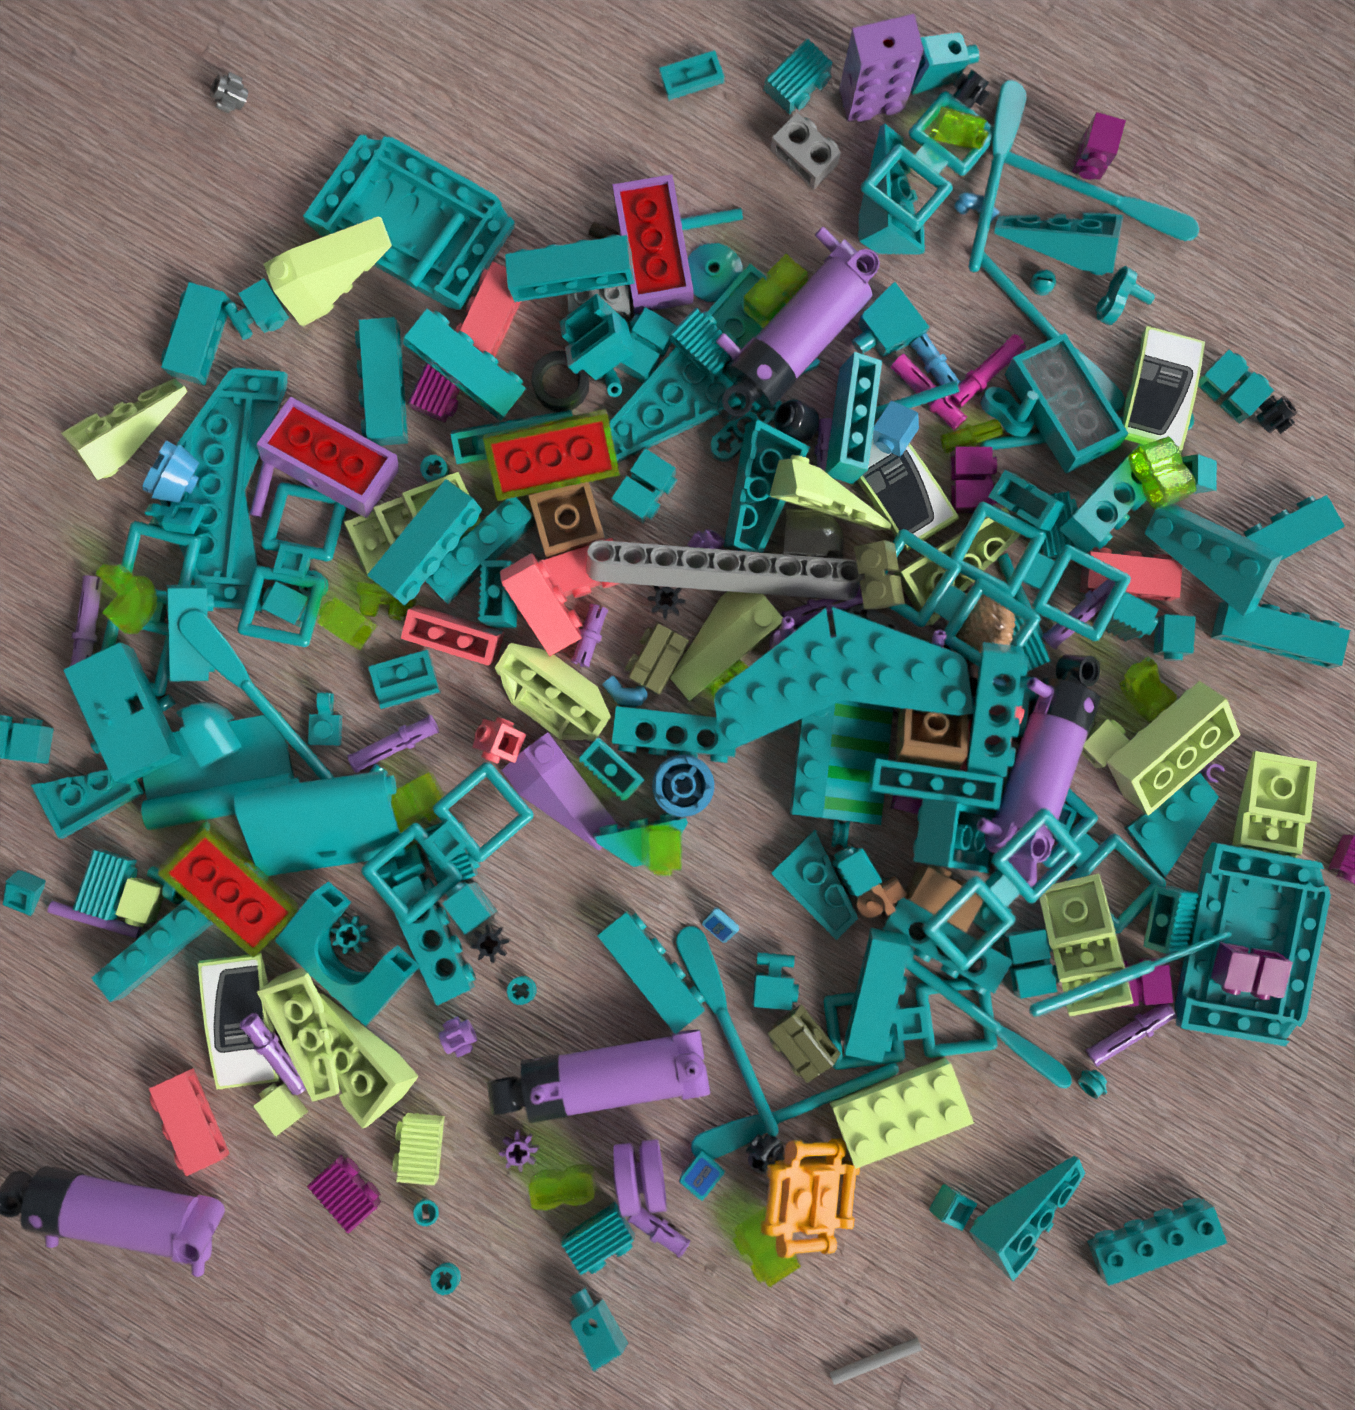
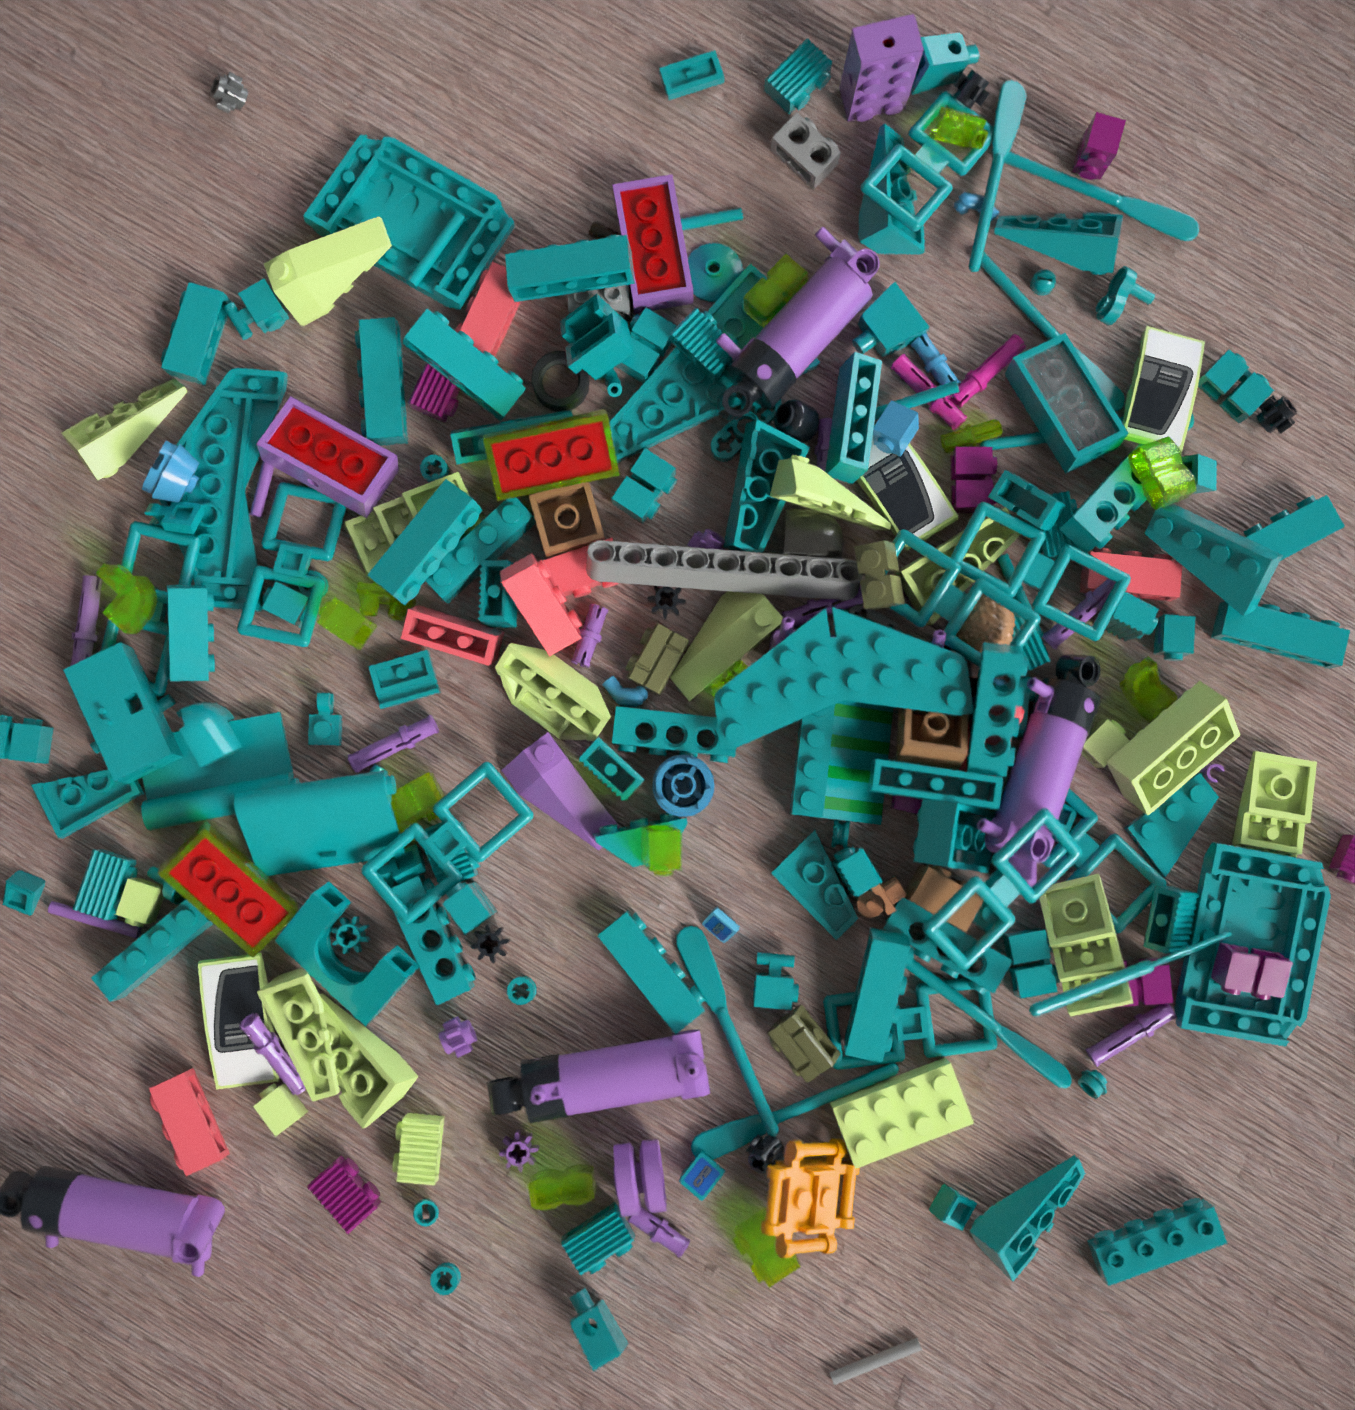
(217, 651): teal piece -> none
(498, 740): coral brick -> none
(1013, 417): teal piece -> none

